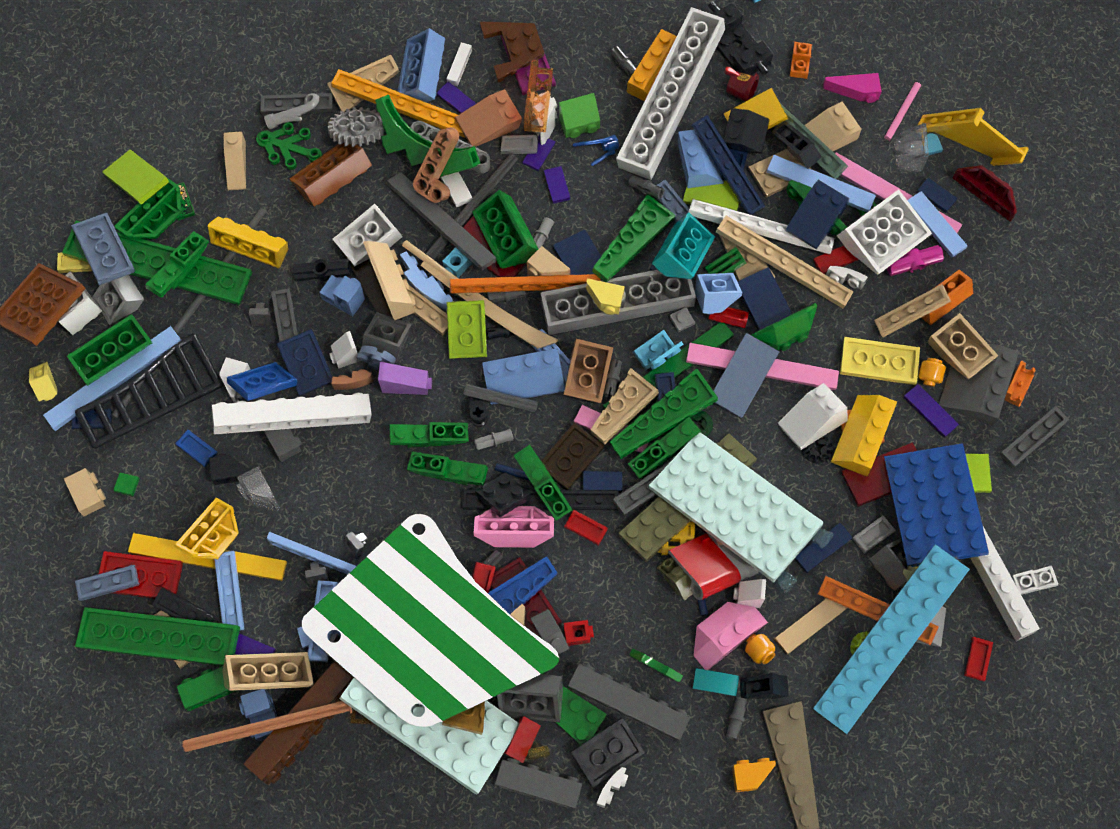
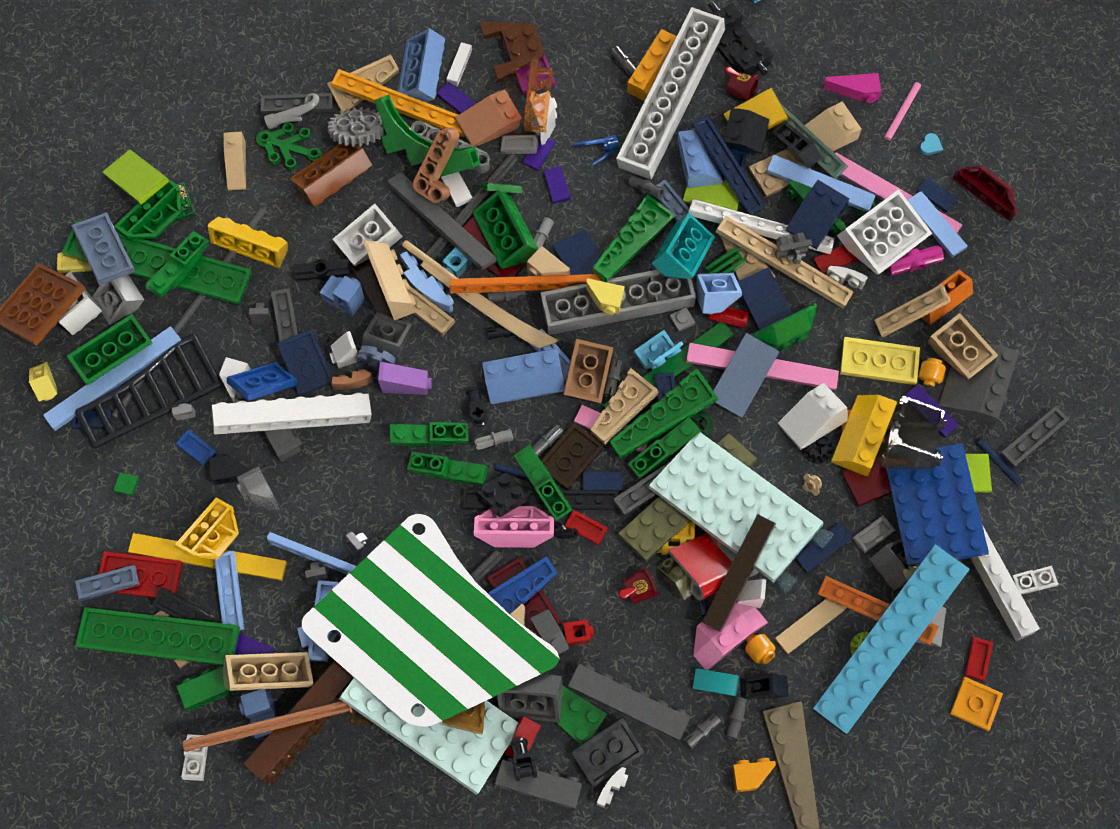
(85, 492): tan brick -> none
(183, 411): none -> light grey plate
(194, 763): none -> white slope
(466, 329): lime tile -> none
(483, 575): red tile -> none
(501, 398): dark grey axle -> none
(503, 187): none -> green tile
(523, 762): none -> black connector
(539, 752): clear yellow tile -> none
(547, 440): none -> dark grey axle
(562, 532): none -> black arm
(579, 115): bright green slope -> none
(639, 587): none -> dark red hat
(650, 662): green tile -> none
(702, 731): none -> dark grey pin
(739, 572): none -> dark brown tile
(795, 250): none -> dark grey hips
(800, 60): orange slope -> none
(812, 480): none -> tan plate
(912, 149): clear slope -> none
(913, 436): none -> clear smoke windscreen
(973, 132): yellow piece -> none
(976, 704): none -> light orange tile
(999, 462): none -> dark blue bar
(1019, 384): orange hinge -> none

